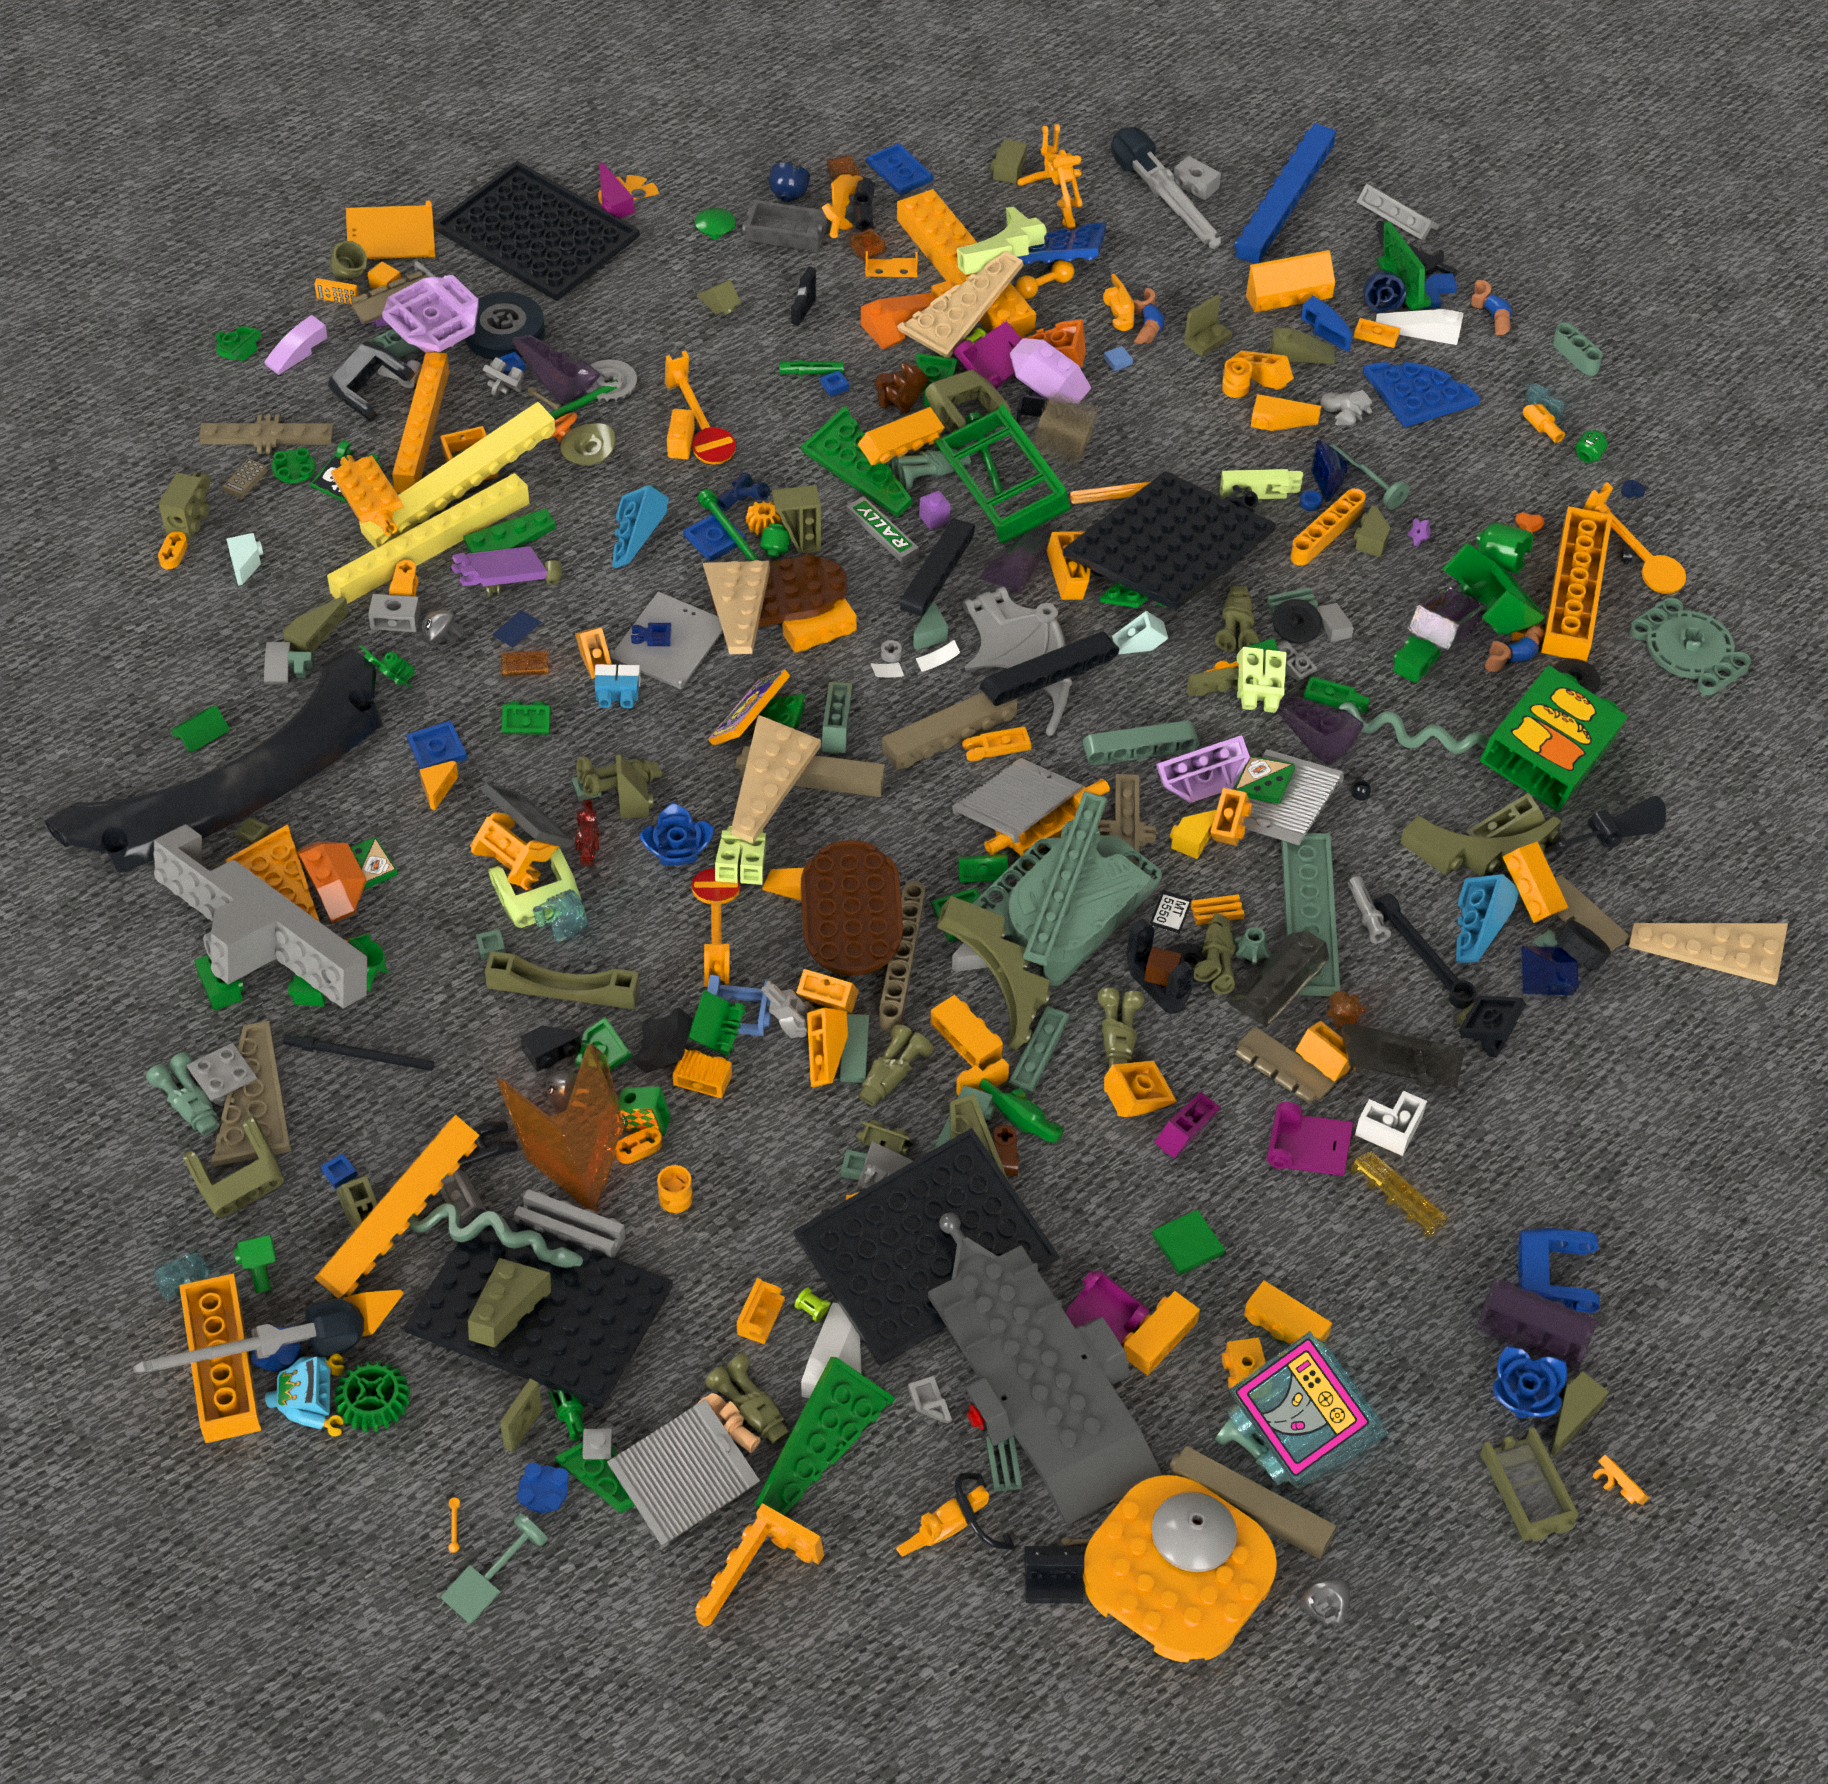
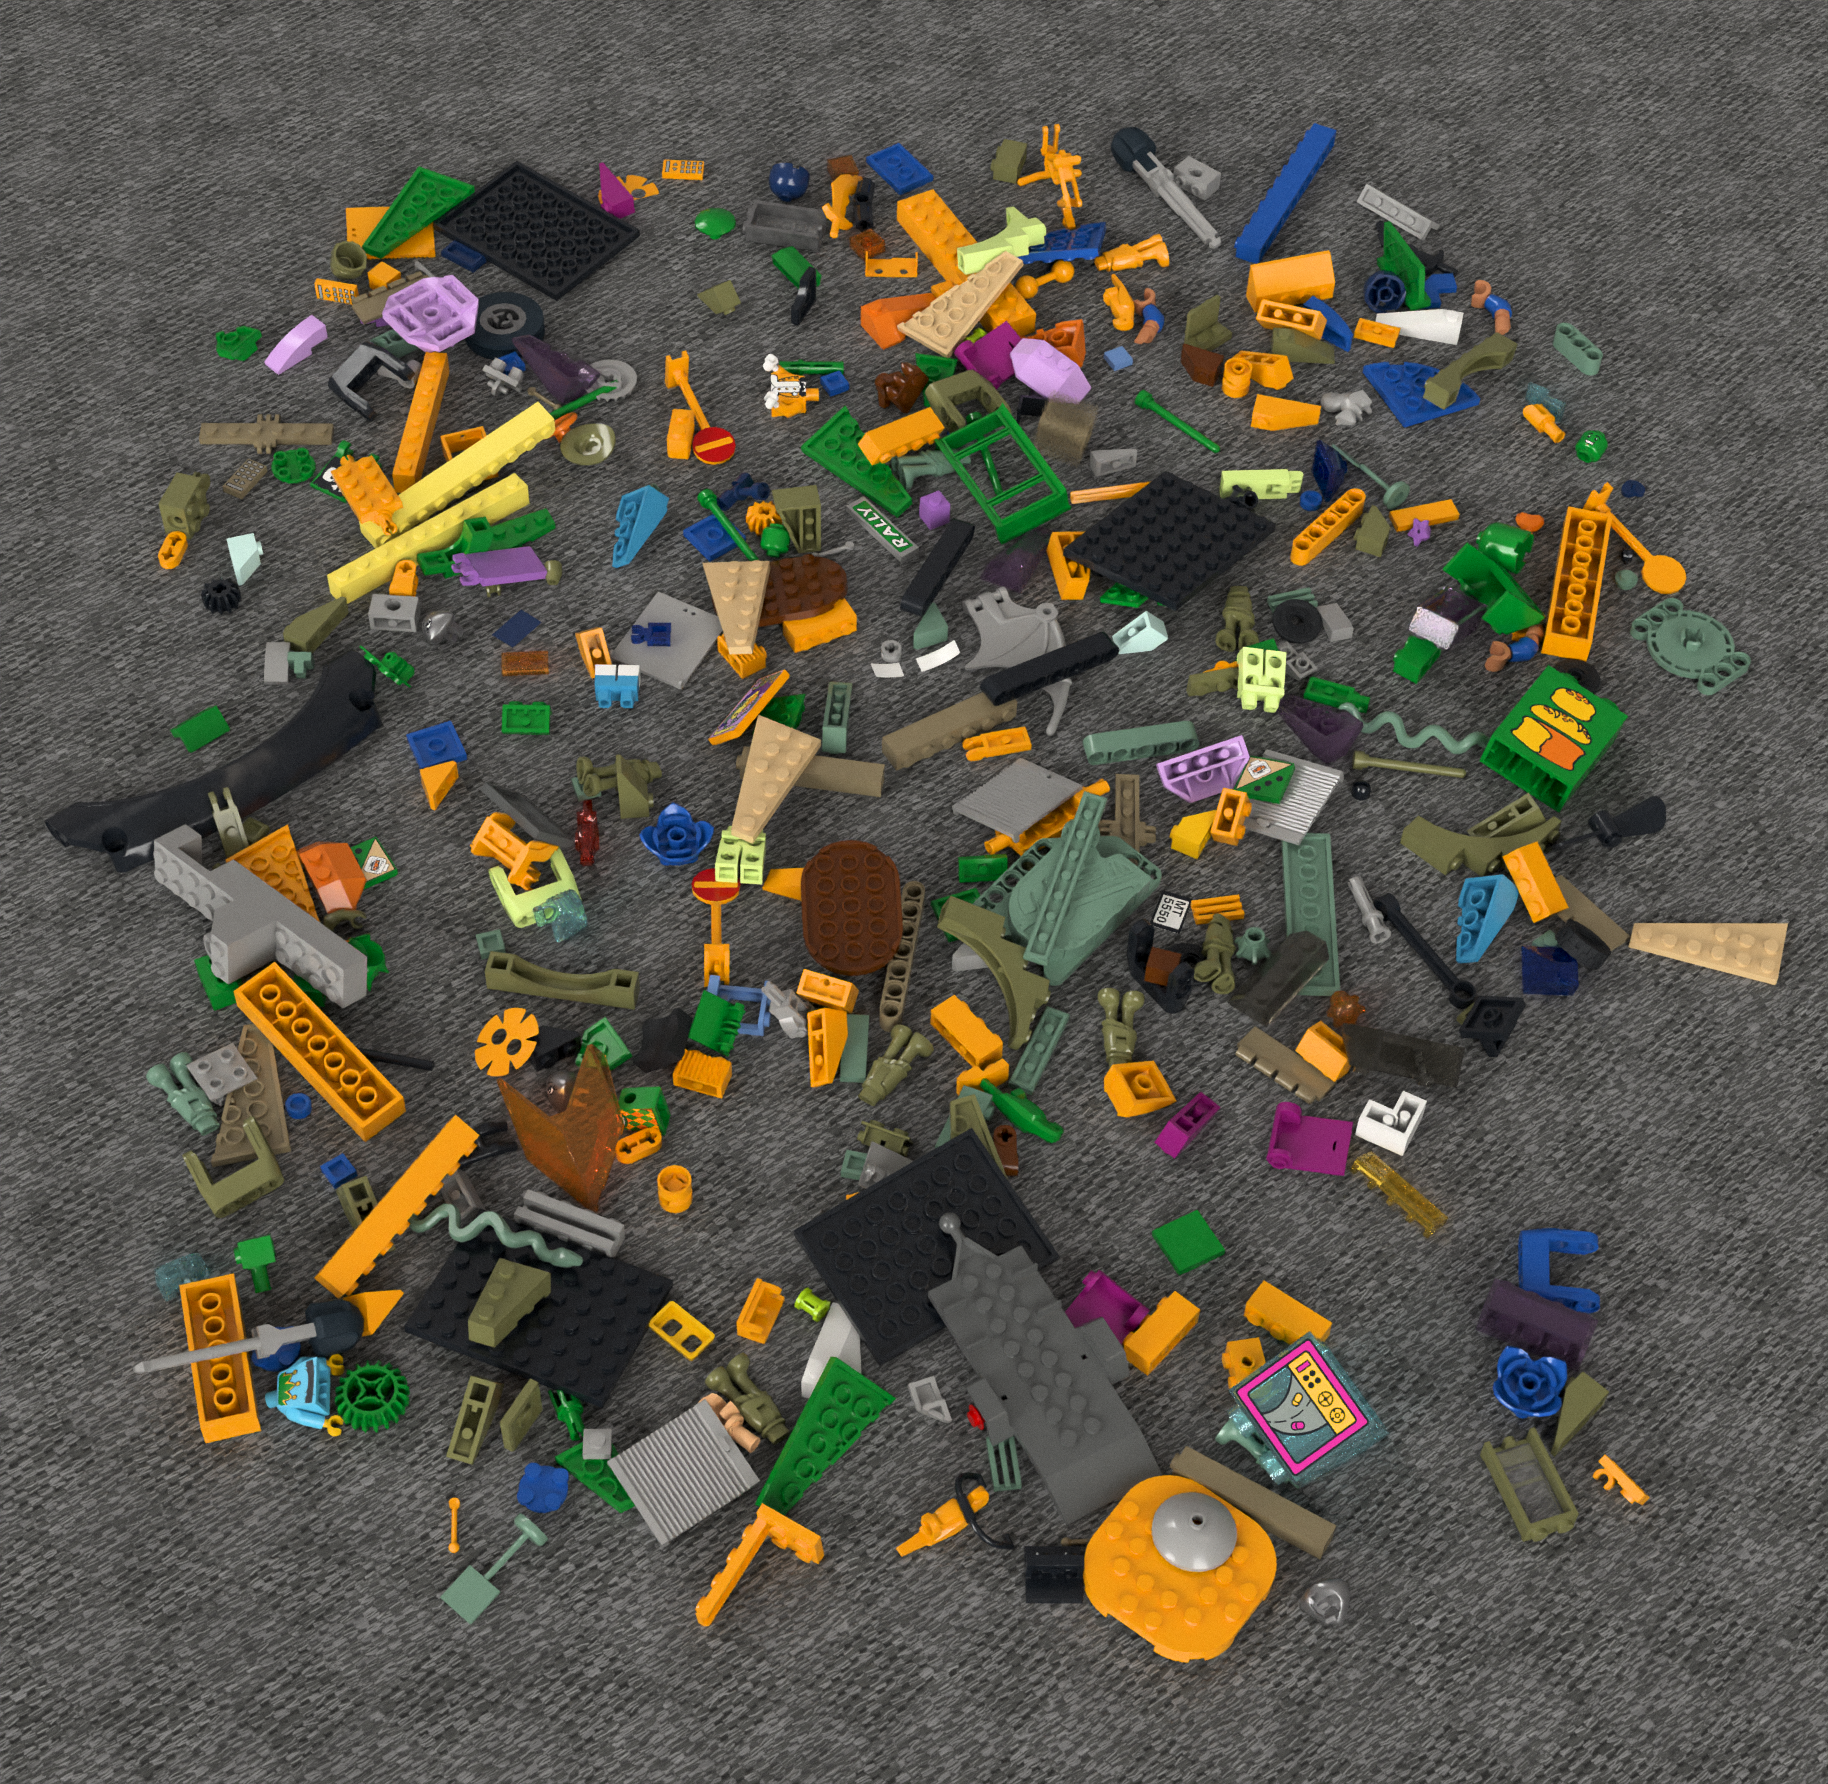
(221, 595): none -> black gear
(228, 824): none -> olive hinge
(298, 1106): none -> blue tile
(320, 1051): none -> light orange brick
(334, 918): none -> olive piece
(416, 206): none -> green wing
(463, 256): none -> dark blue tile
(474, 1418): none -> olive slope
(475, 538): none -> green arch
(514, 1030): none -> light orange piece
(683, 169): none -> light orange tile
(690, 1327): none -> yellow piece
(743, 663): none -> light orange brick
(787, 391): none -> torso
(793, 265): none -> green piece
(848, 546): none -> light grey hinge
(1111, 461): none -> light grey slope
(1133, 256): none -> light orange piece
(1145, 400): none -> green piece
(1201, 364): none -> reddish brown slope
(1281, 315): none -> light orange brick
(1362, 760): none -> olive piece
(1435, 512): none -> light orange tile
(1492, 353): none -> olive arch
(1626, 579): none -> sand green plate

